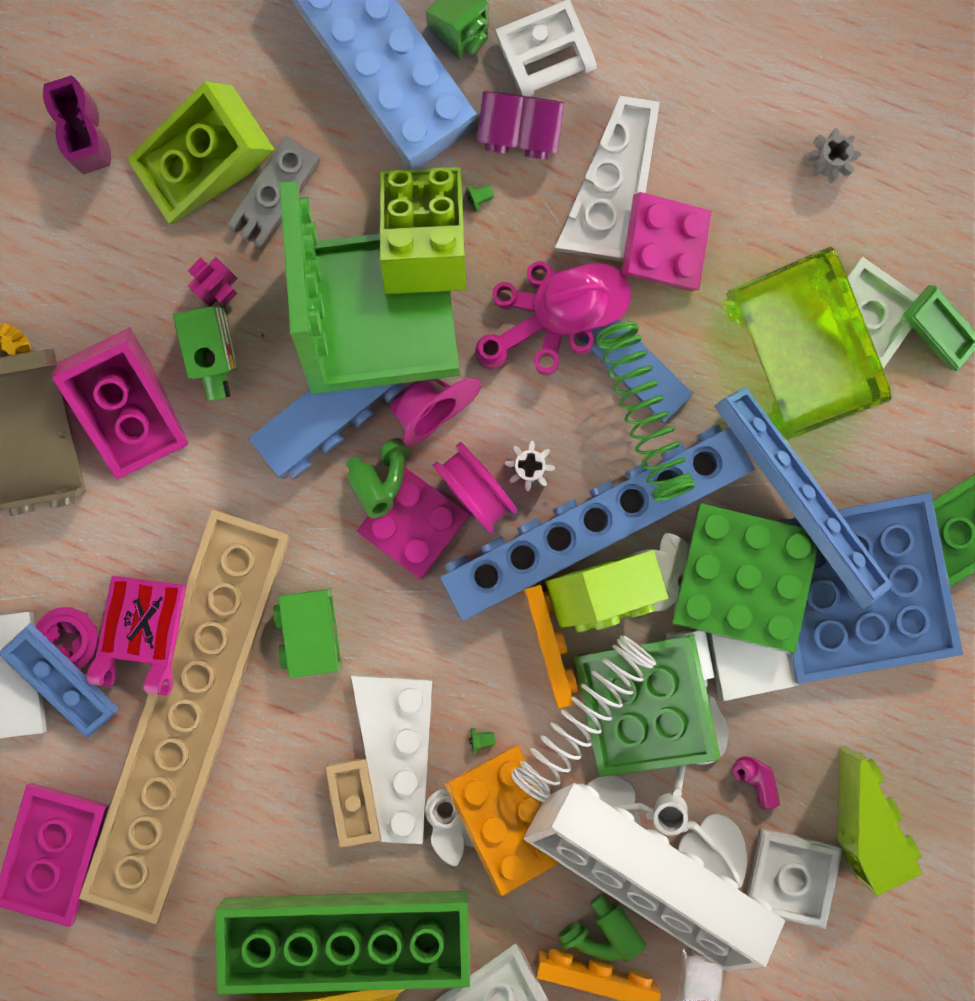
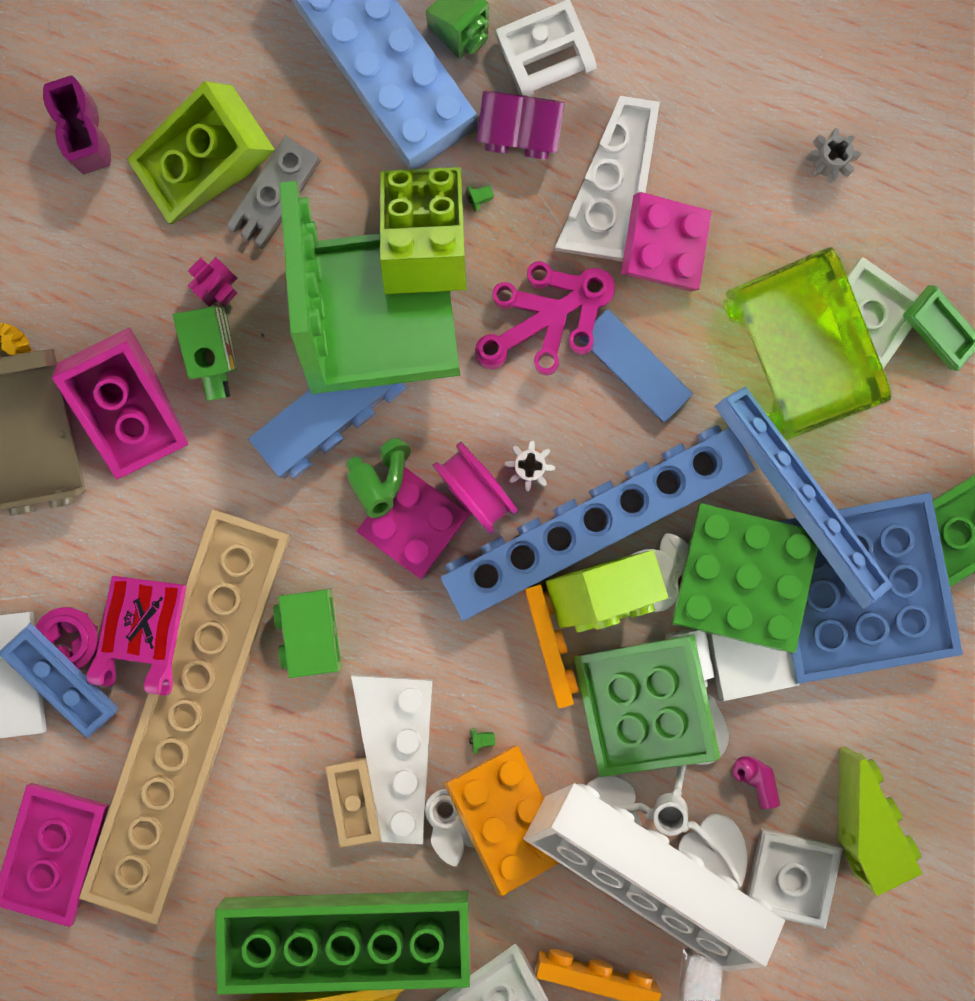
(430, 404): dark pink piece -> none
(582, 298): dark pink piece -> none
(623, 937): bright green plant -> none
(633, 654): white piece -> none
(668, 488): bright green piece -> none

